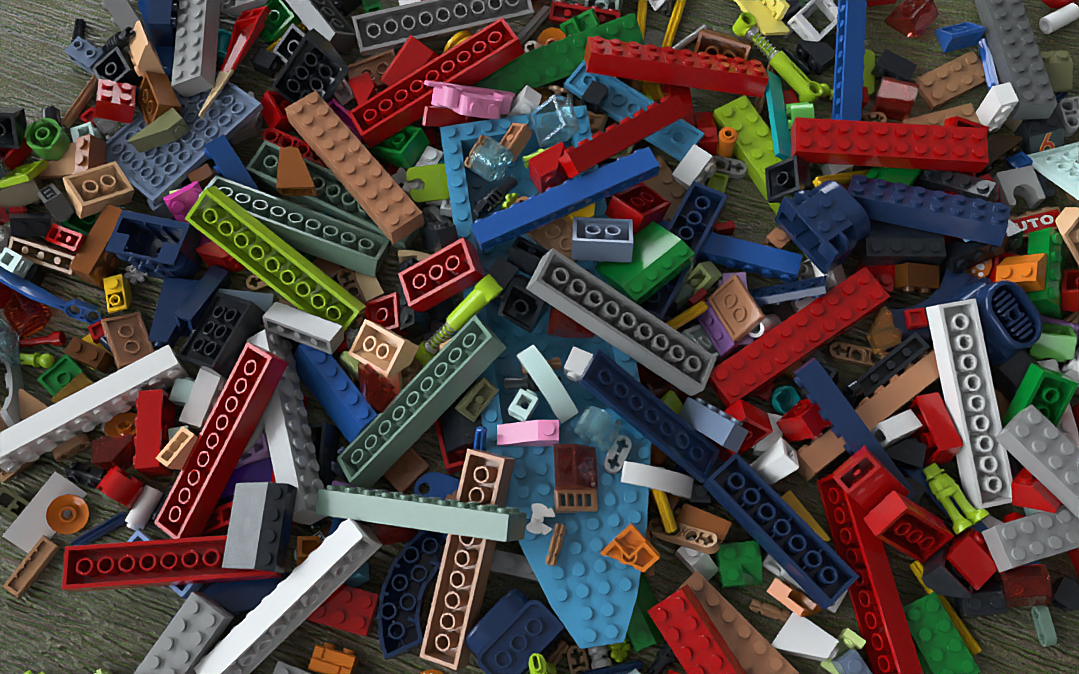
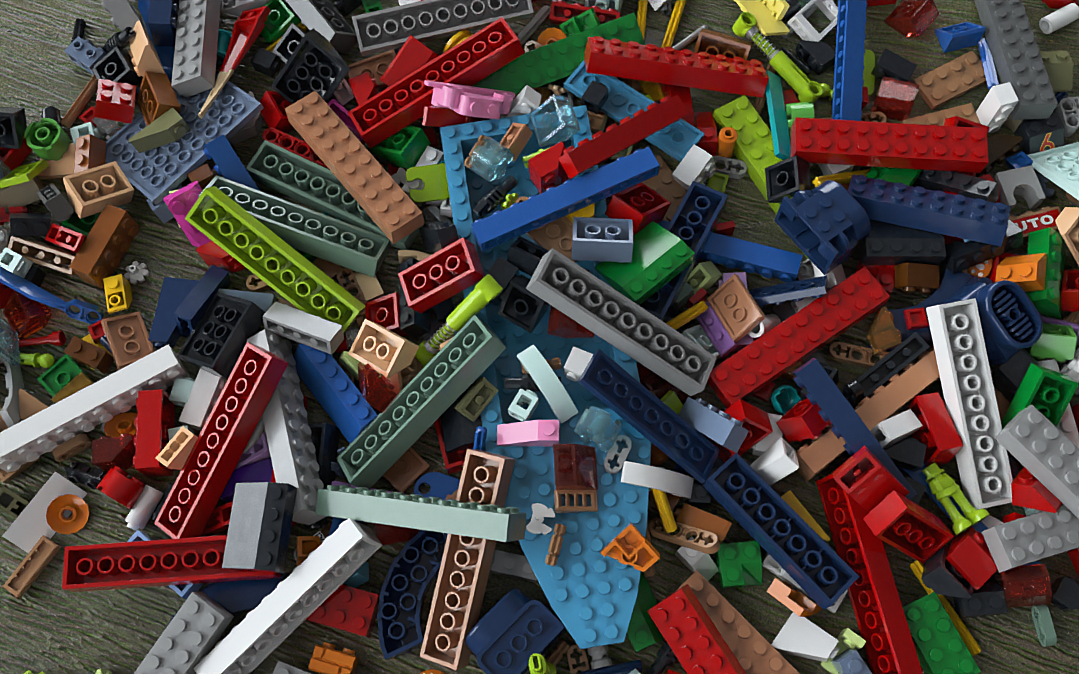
(100, 530): dark blue axle -> none
(156, 245): dark blue brick -> none
(293, 175): dark orange slope -> none
(619, 650): lime plant -> none
(769, 611): medium nougat axle -> none
(778, 239): nougat brick -> none

